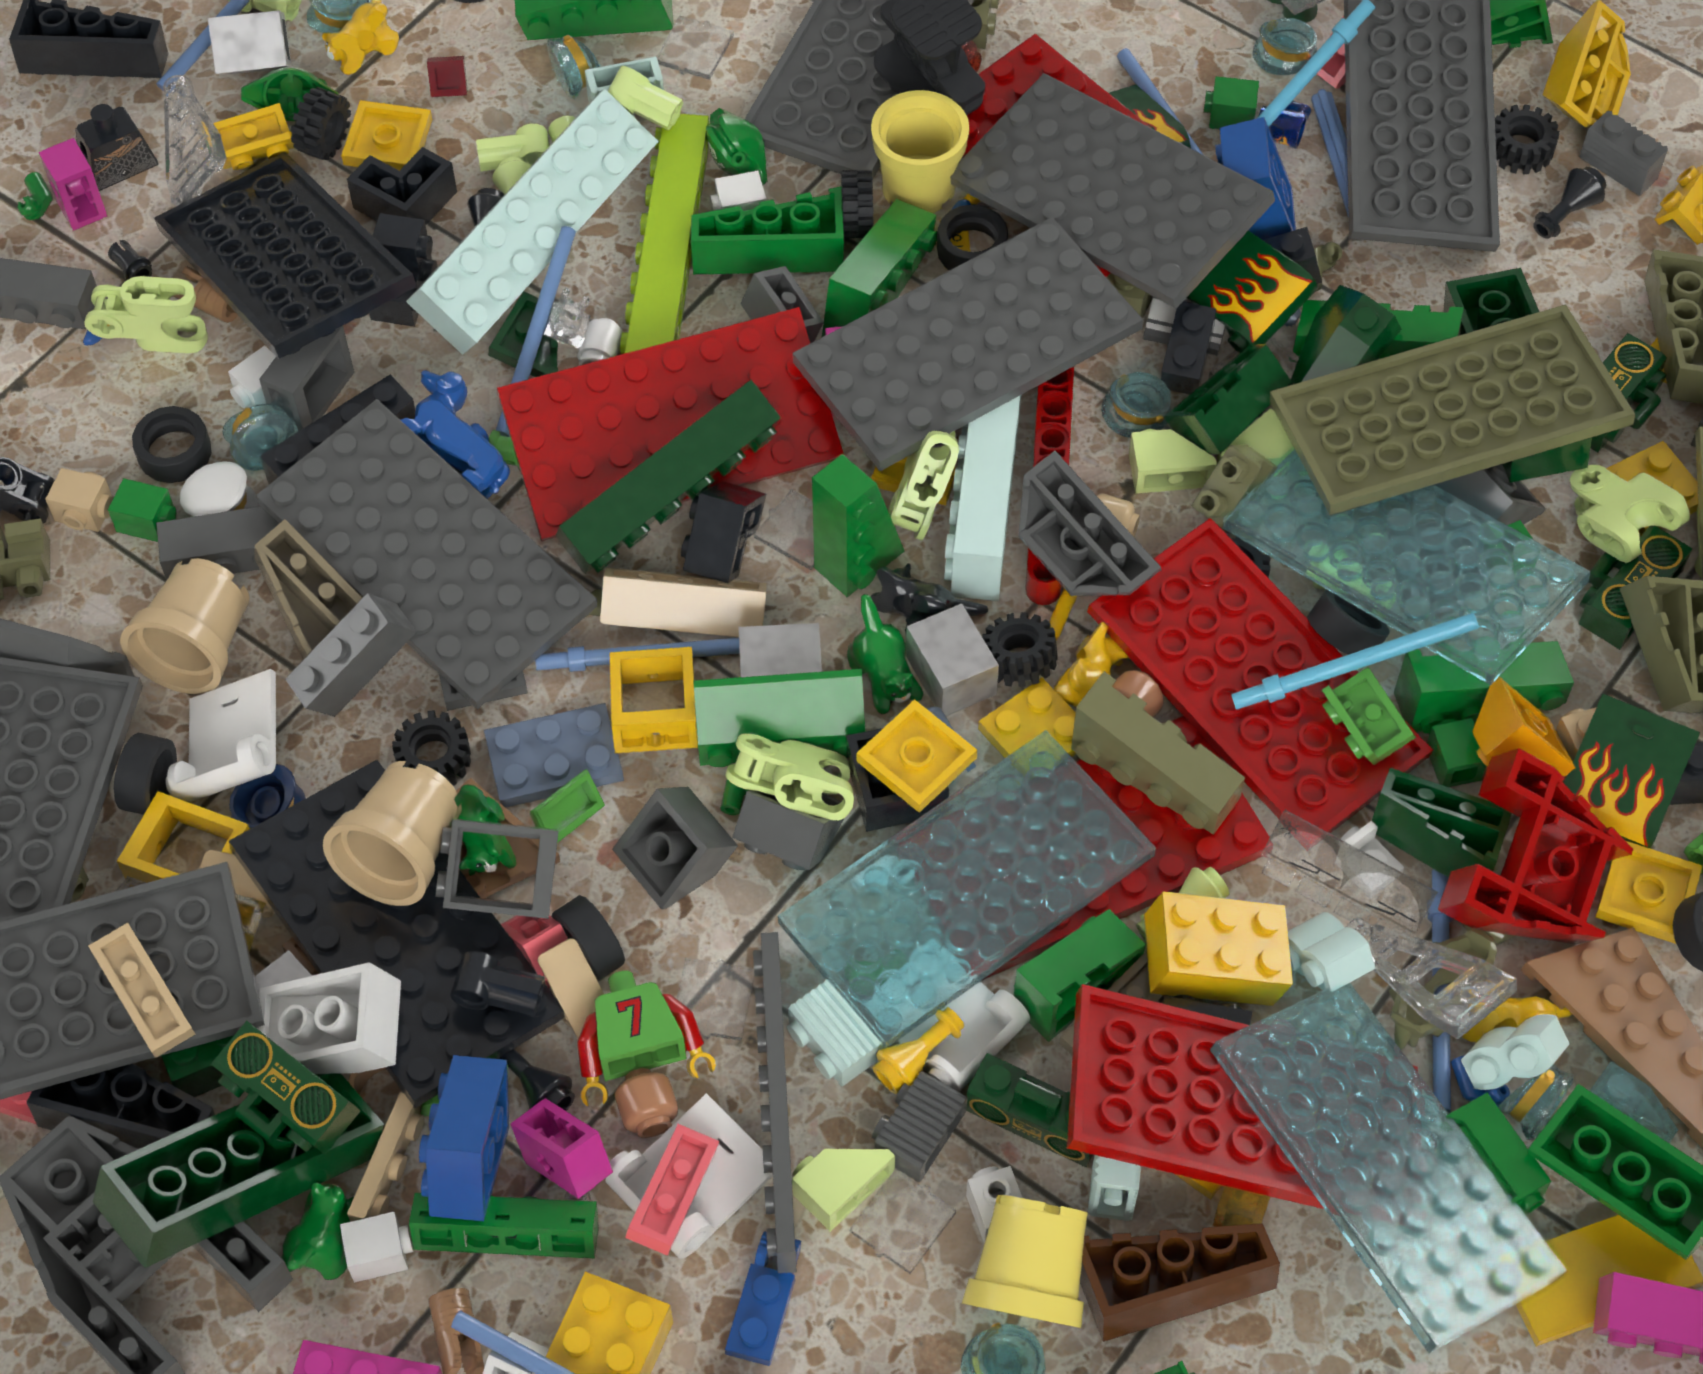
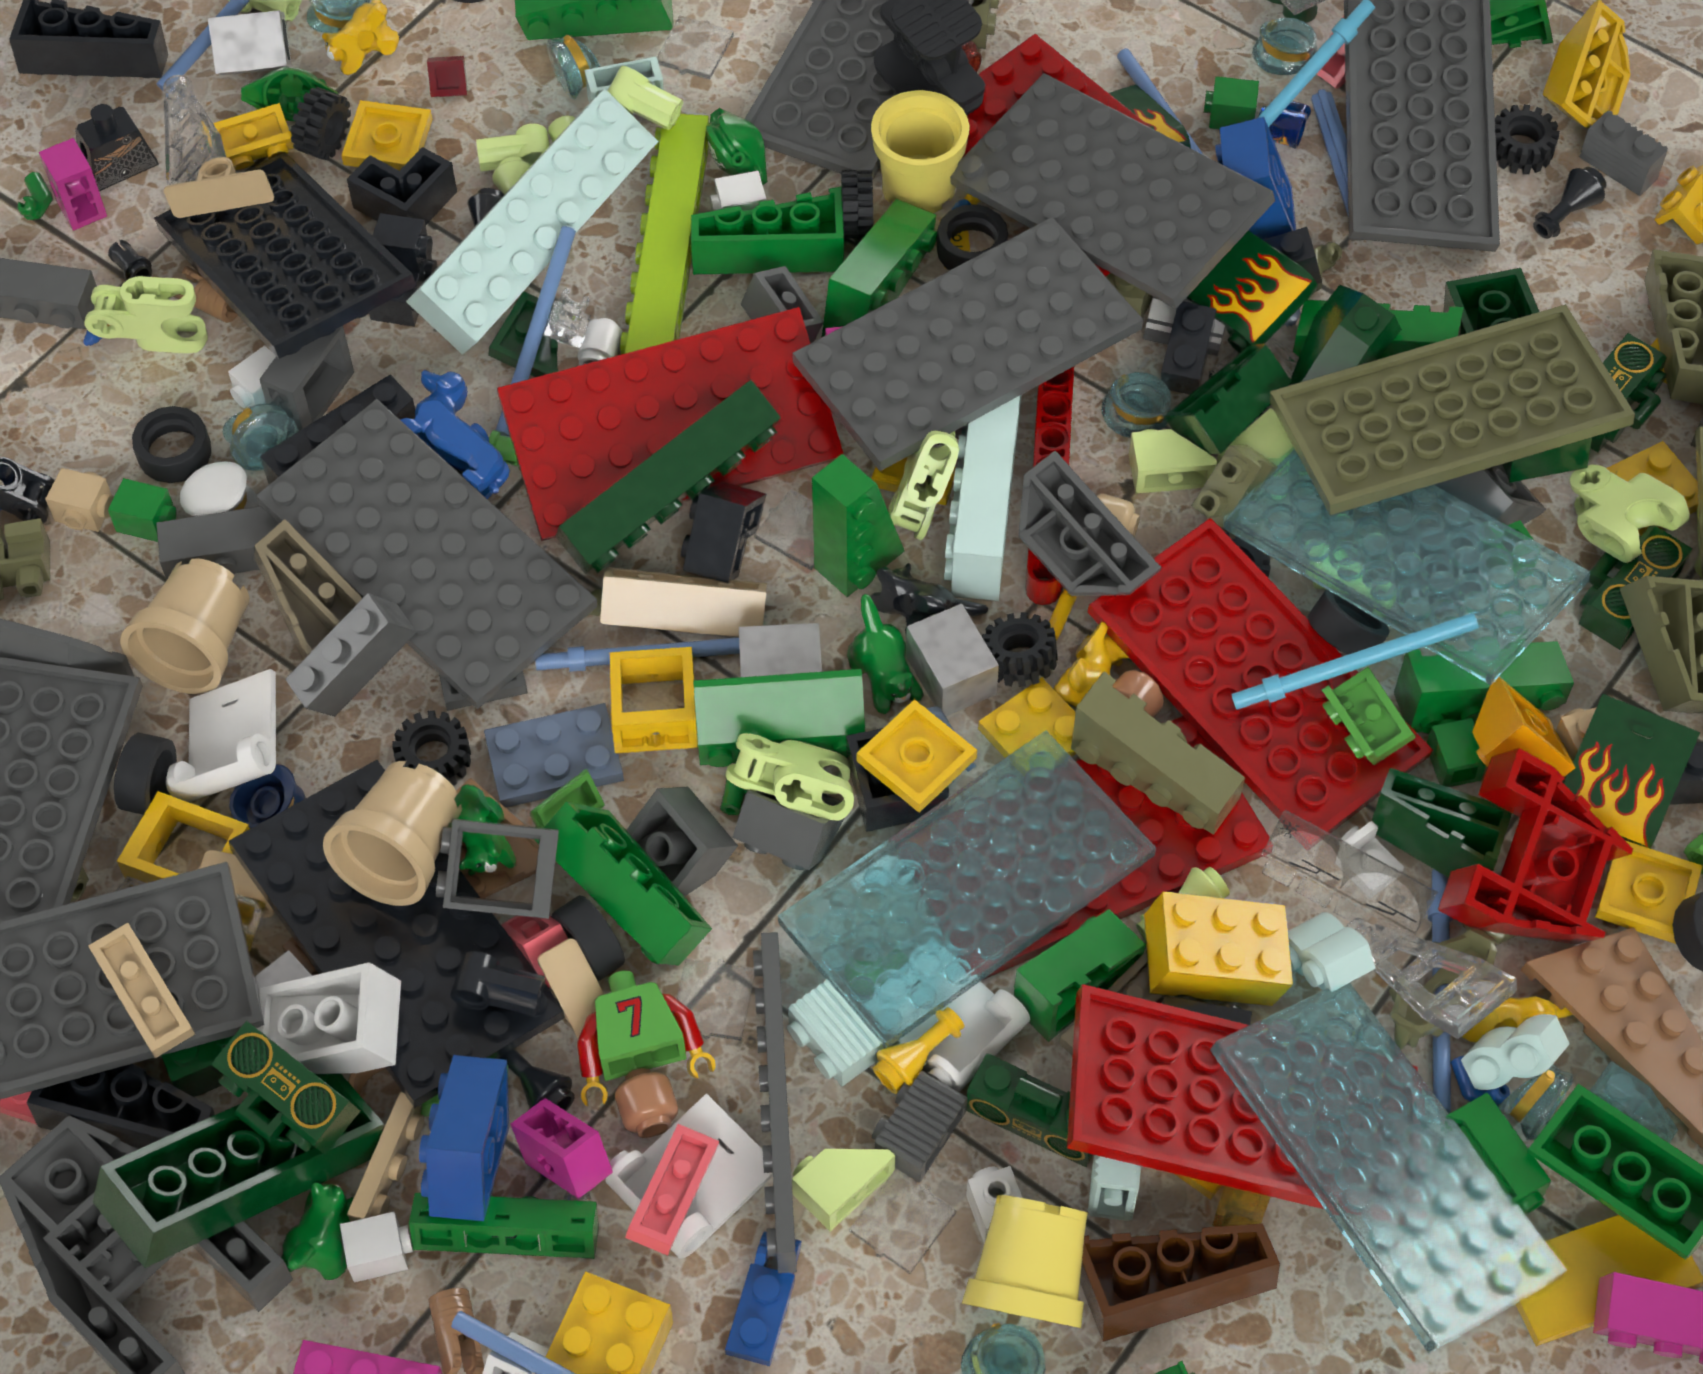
(218, 189): none -> tan piece
(626, 883): none -> green wedge

